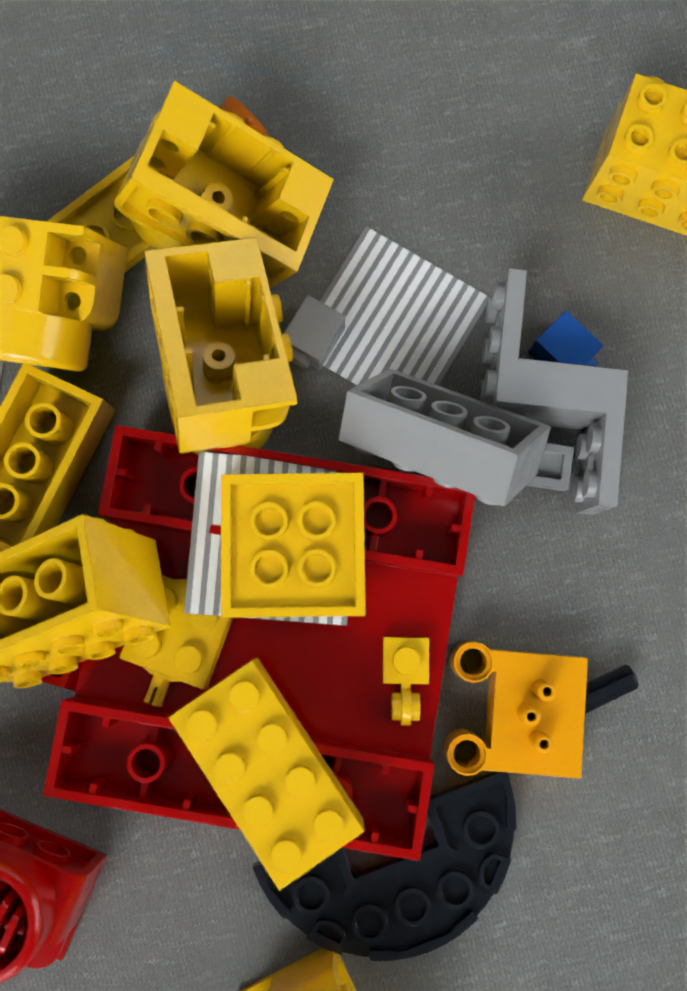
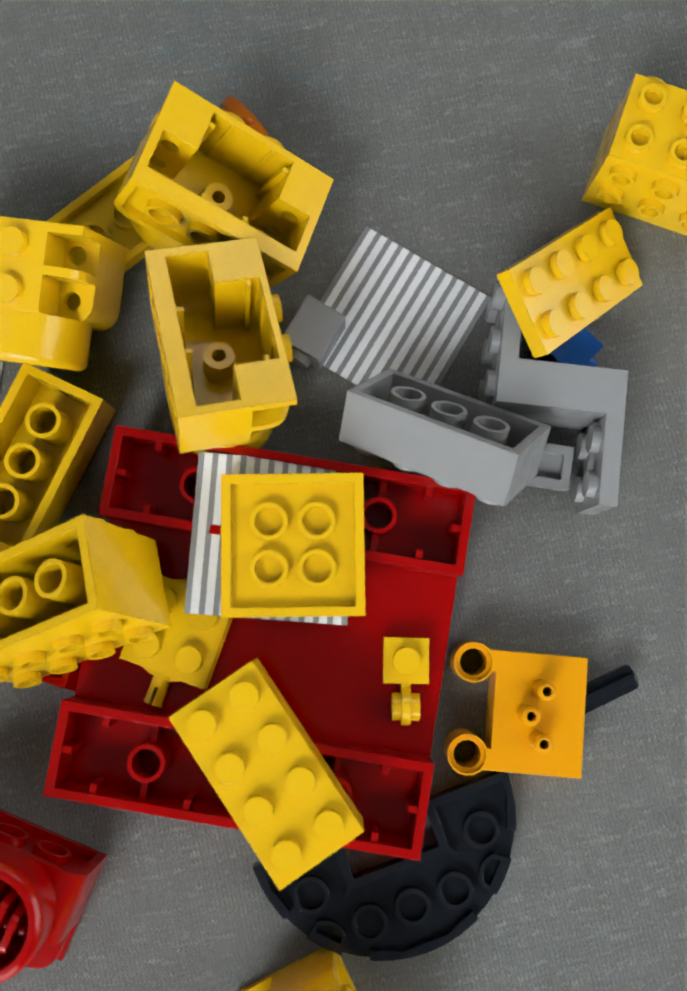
(570, 282): none -> yellow plate

